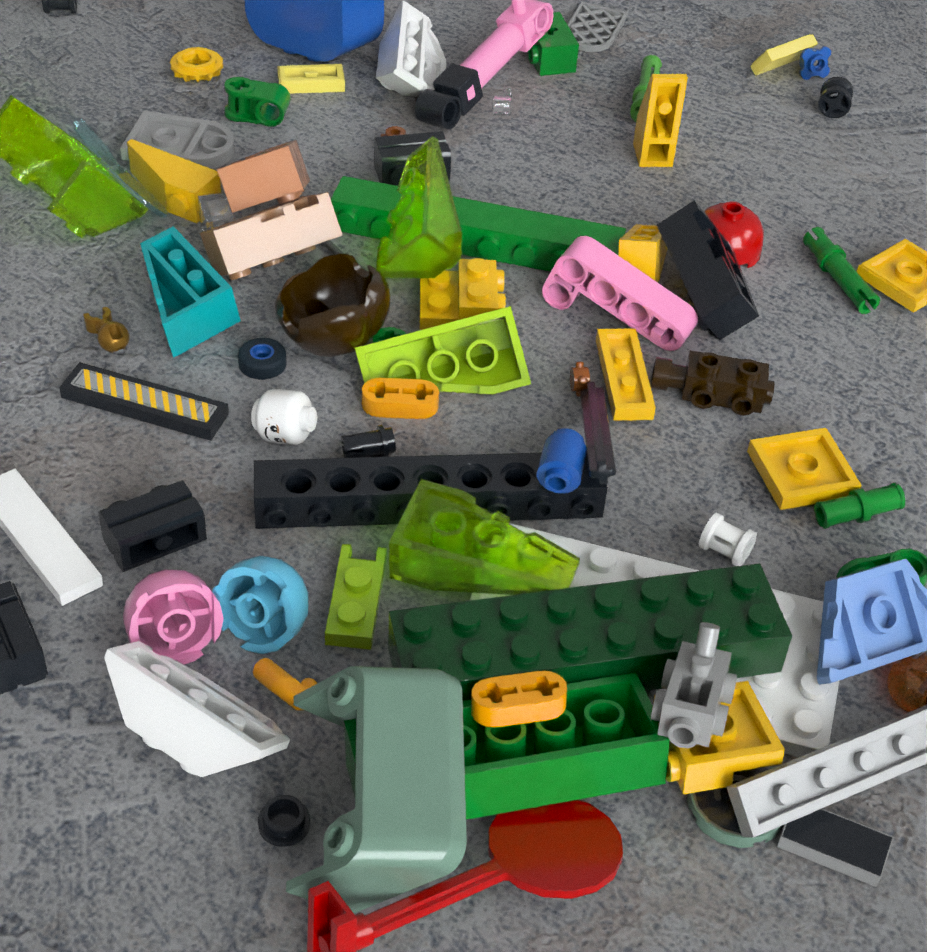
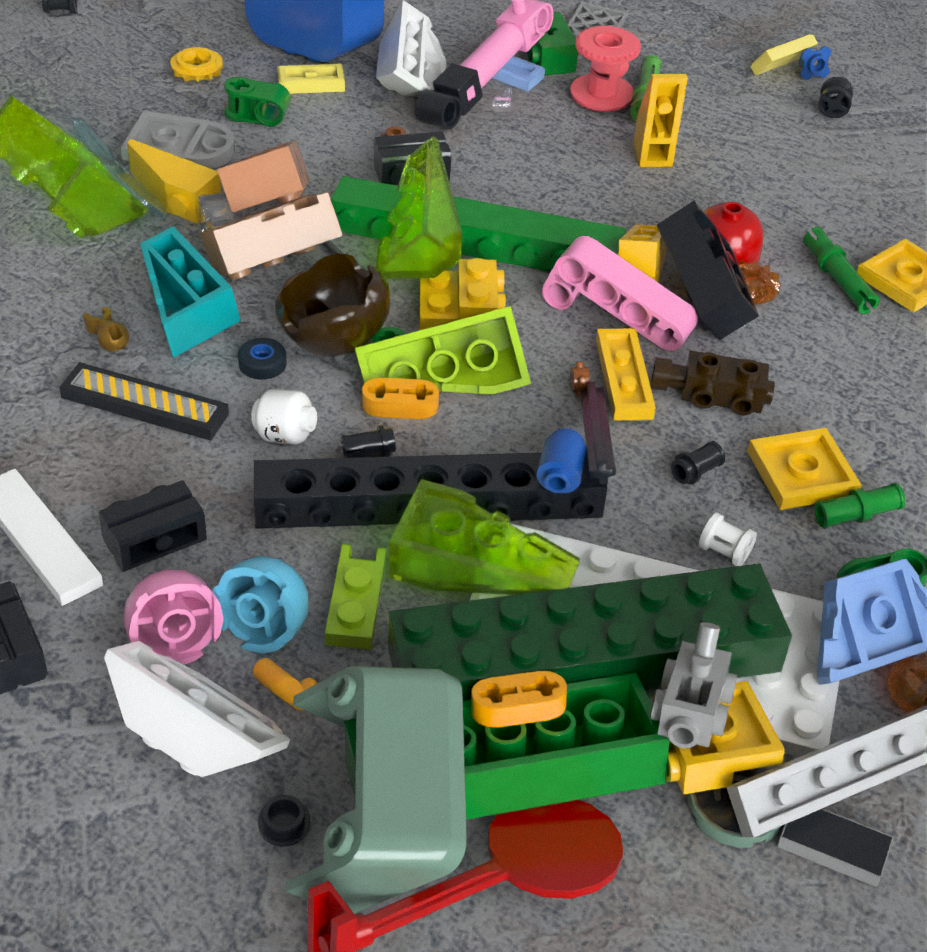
(520, 74): none -> light blue tile
(609, 54): none -> coral hose
(690, 466): none -> black pin
(761, 282): none -> clear orange gear

